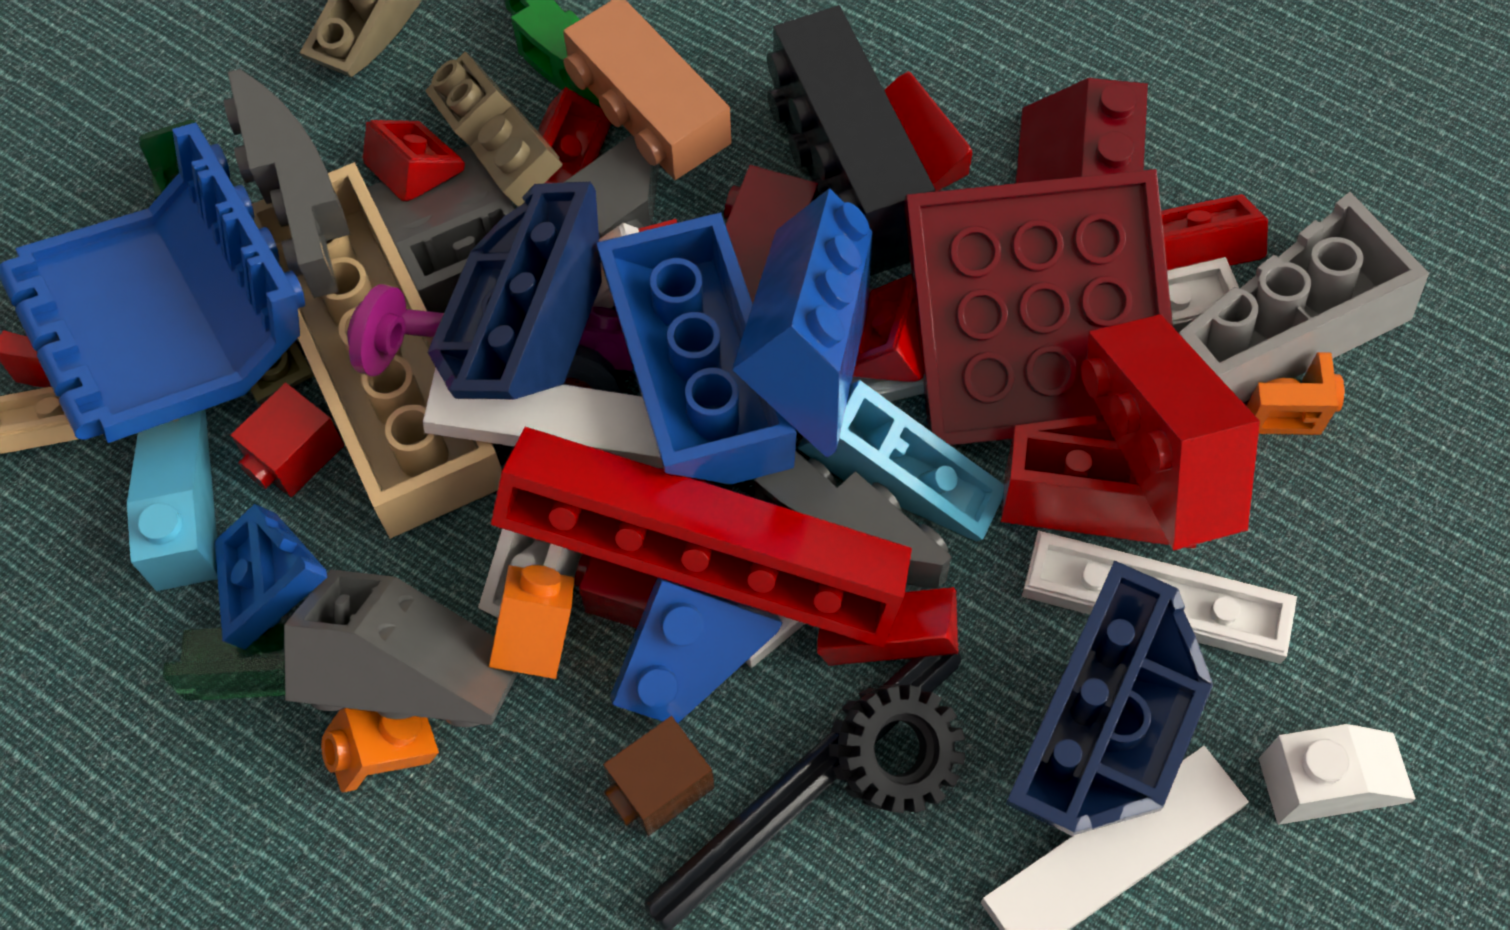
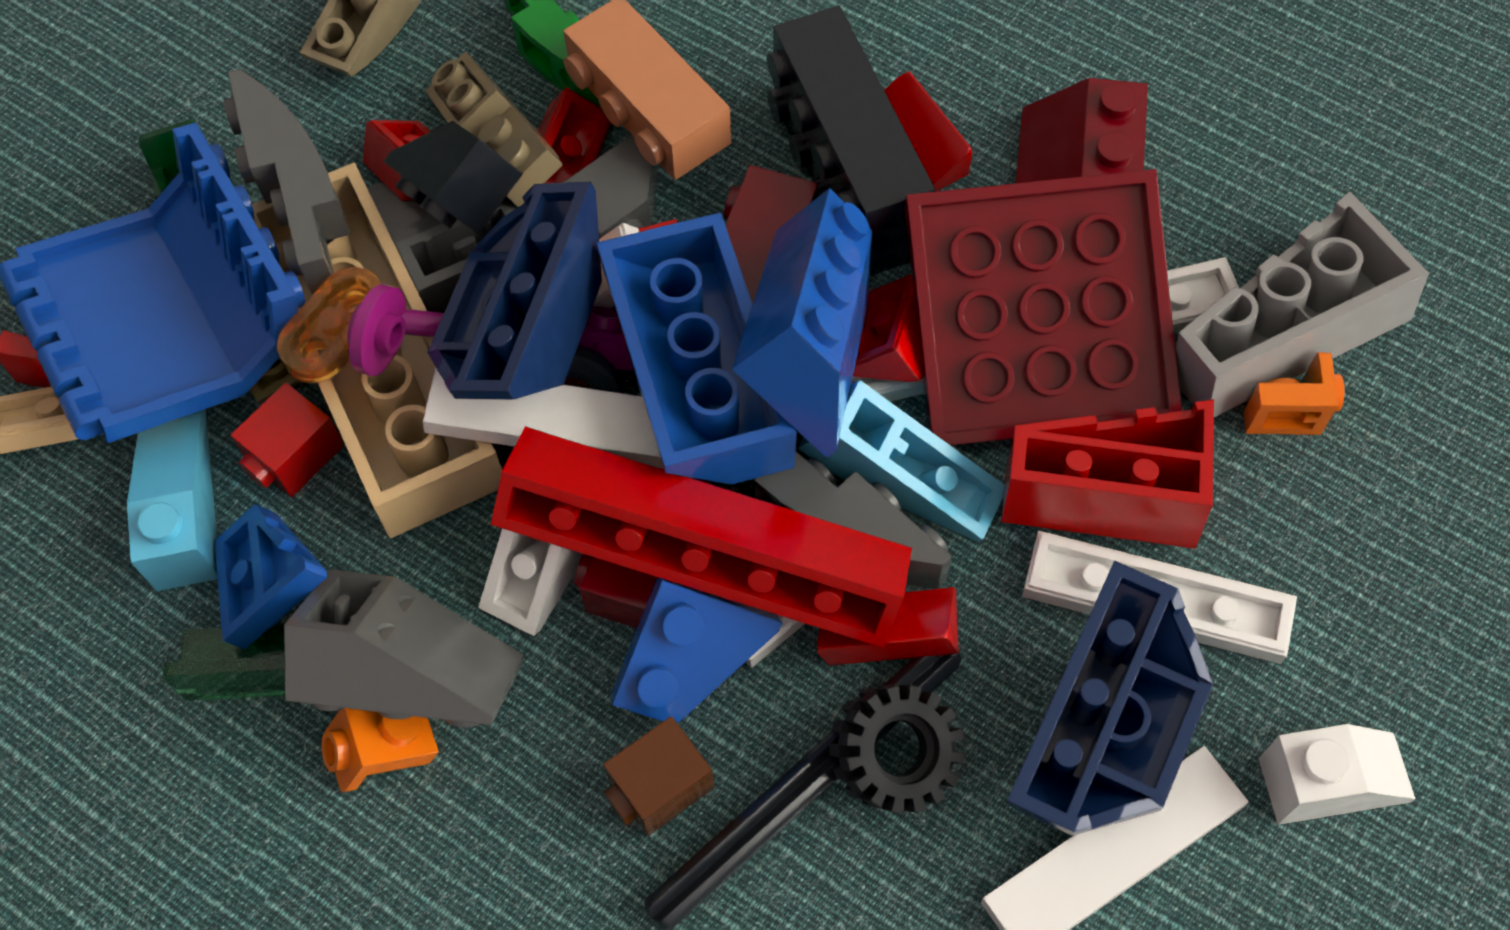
(324, 326): none -> clear orange plate
(453, 175): none -> black slope
(532, 621): orange brick -> none
(1176, 428): red wedge -> none
(1213, 231): red slope -> none

